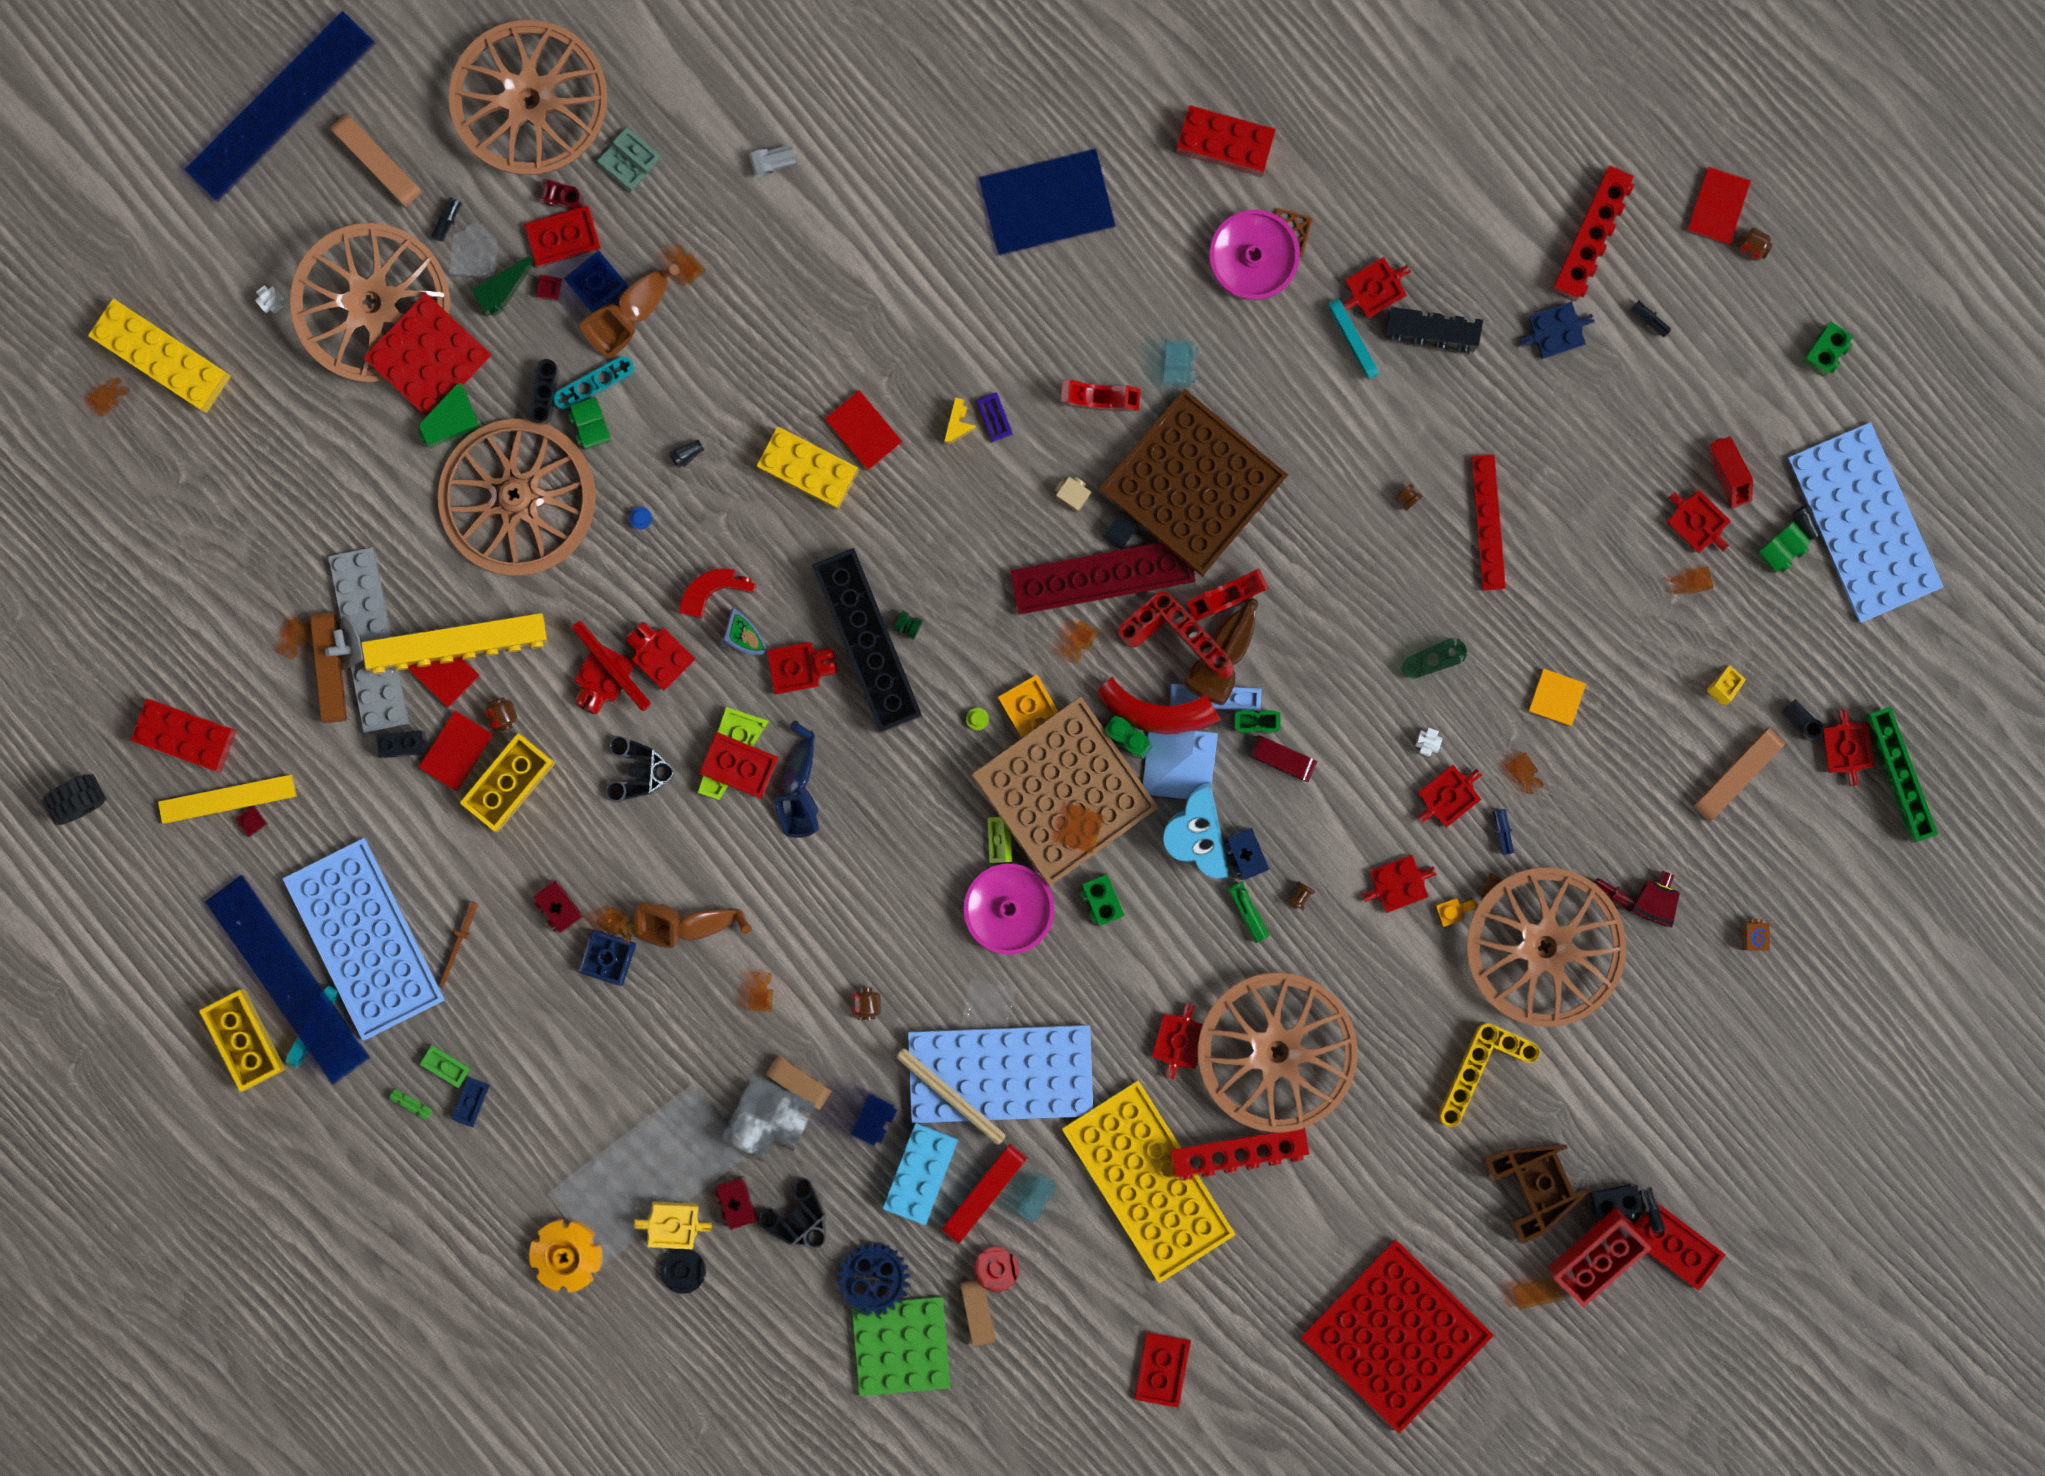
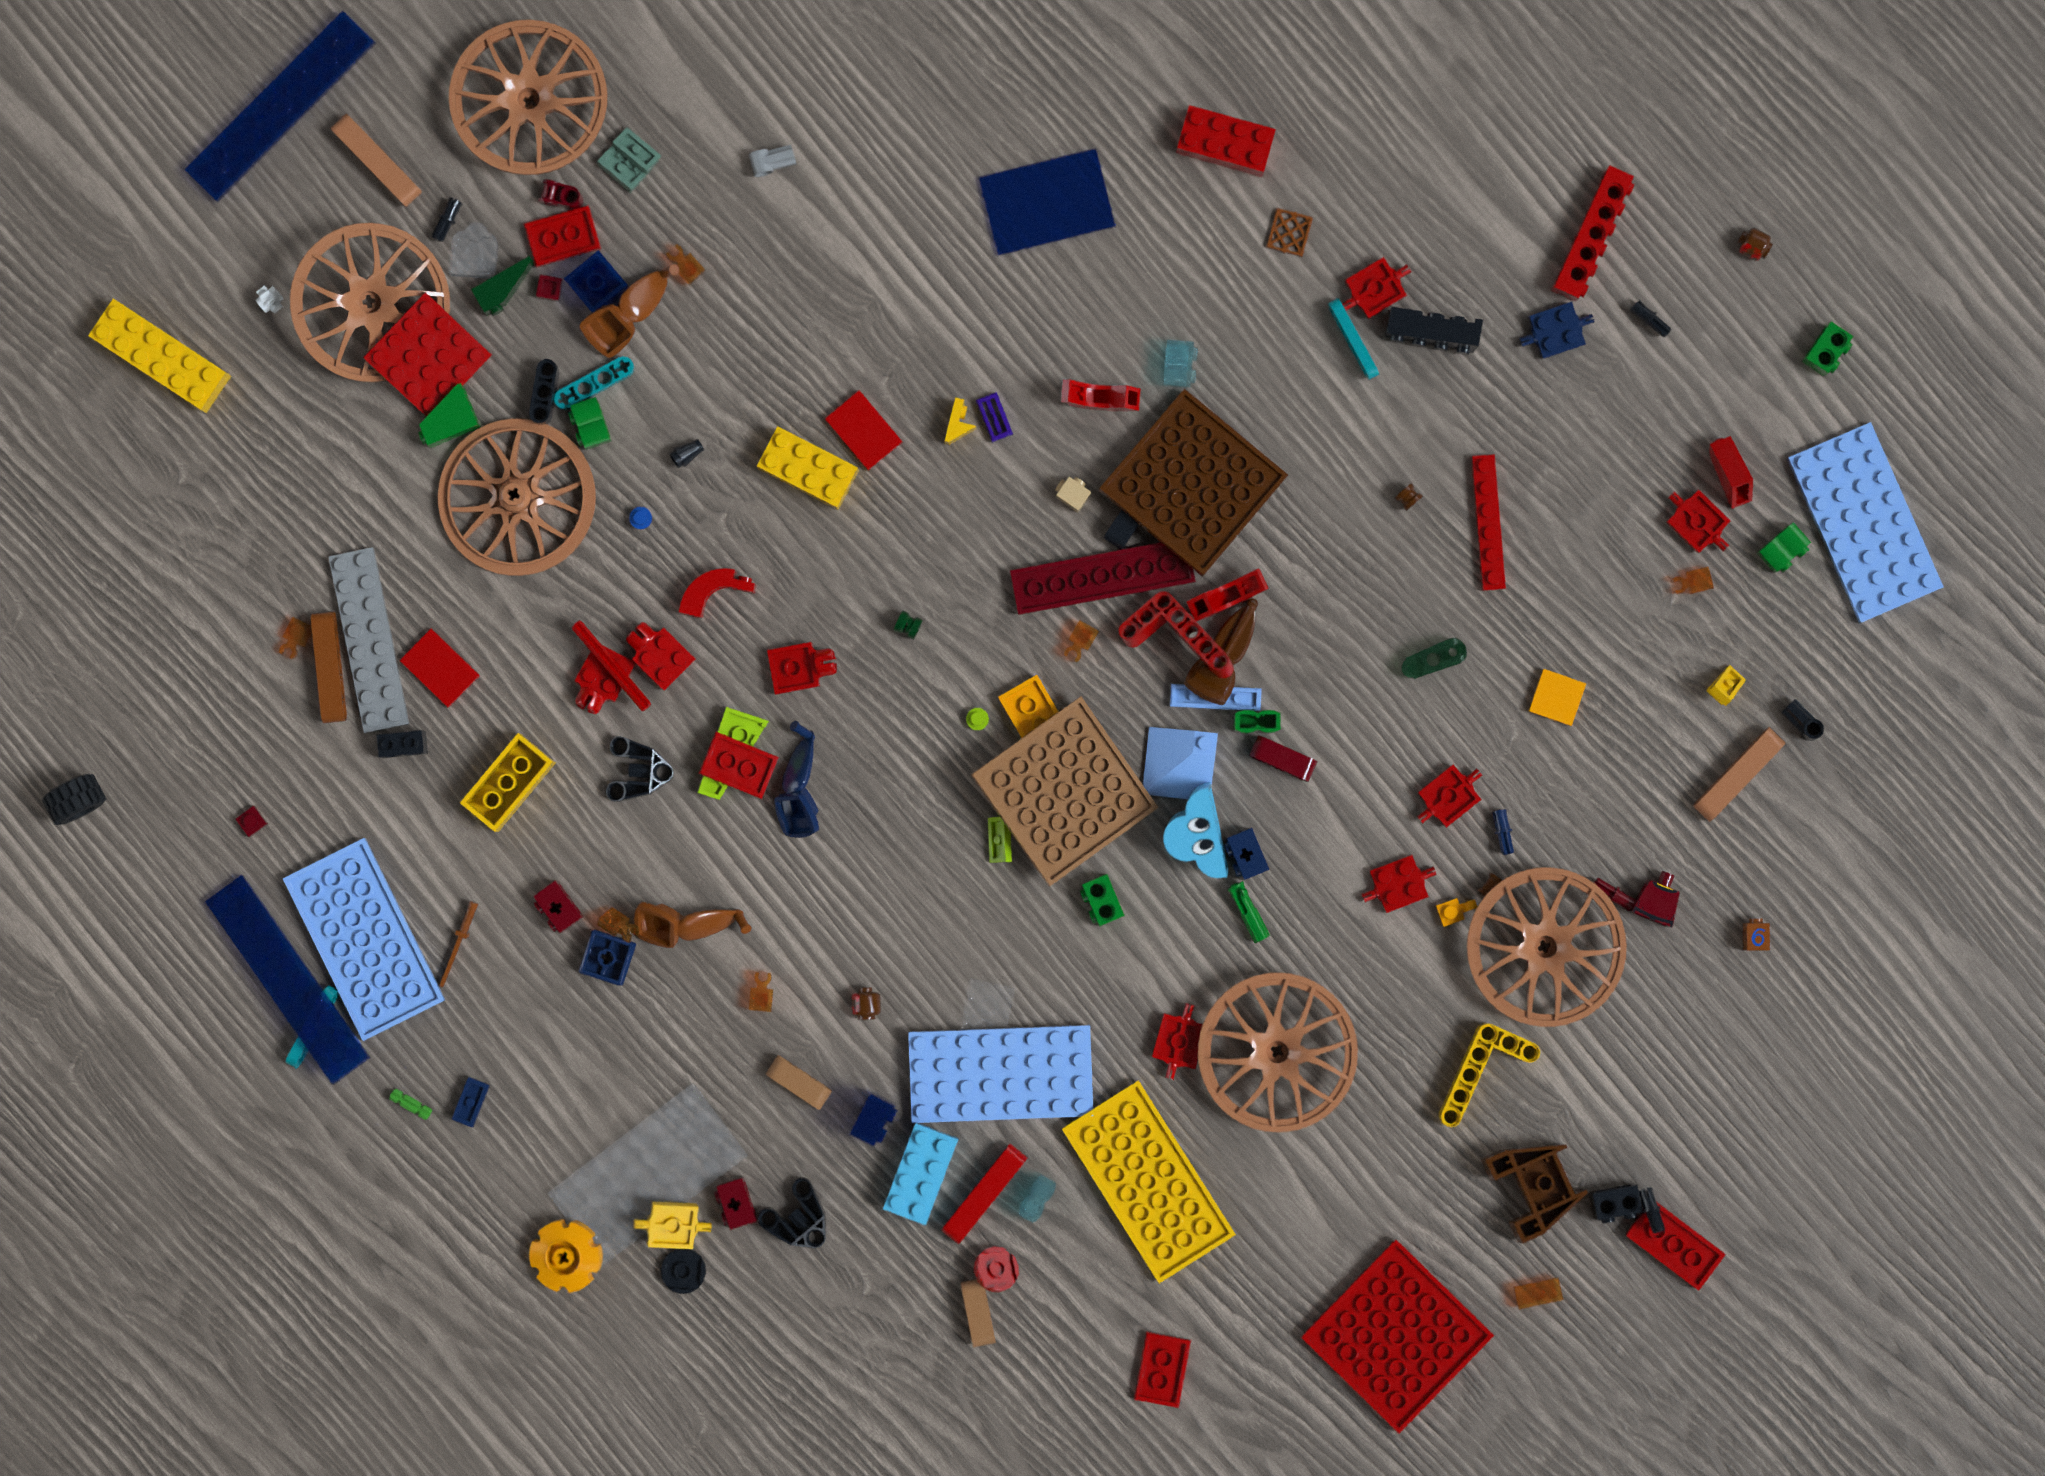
(105, 399): clear orange plate -> none
(183, 735): red brick -> none
(227, 799): yellow tile -> none
(242, 1040): yellow brick -> none
(347, 644): light grey shield -> none
(445, 1066): bright green plate -> none
(454, 643): yellow brick -> none
(456, 751): red tile -> none
(500, 714): reddish brown head -> none
(743, 635): shield -> none
(765, 1117): clear piece -> none
(867, 640): black brick -> none
(869, 1300): dark blue gear -> none
(902, 1348): bright green plate -> none
(951, 1096): tan axle -> none
(1009, 909): dark pink dish -> none
(1081, 828): clear orange piece -> none
(1134, 740): green brick -> none
(1157, 718): red brick -> none
(1181, 1157): red brick -> none
(1254, 254): dark pink dish -> none
(1299, 900): reddish brown bush -> none
(1428, 742): white gear -> none
(1523, 770): clear orange plate -> none
(1599, 1257): red brick -> none
(1718, 205): red tile -> none
(1806, 521): black cone -> none
(1848, 747): red plate -> none
(1901, 774): green brick -> none

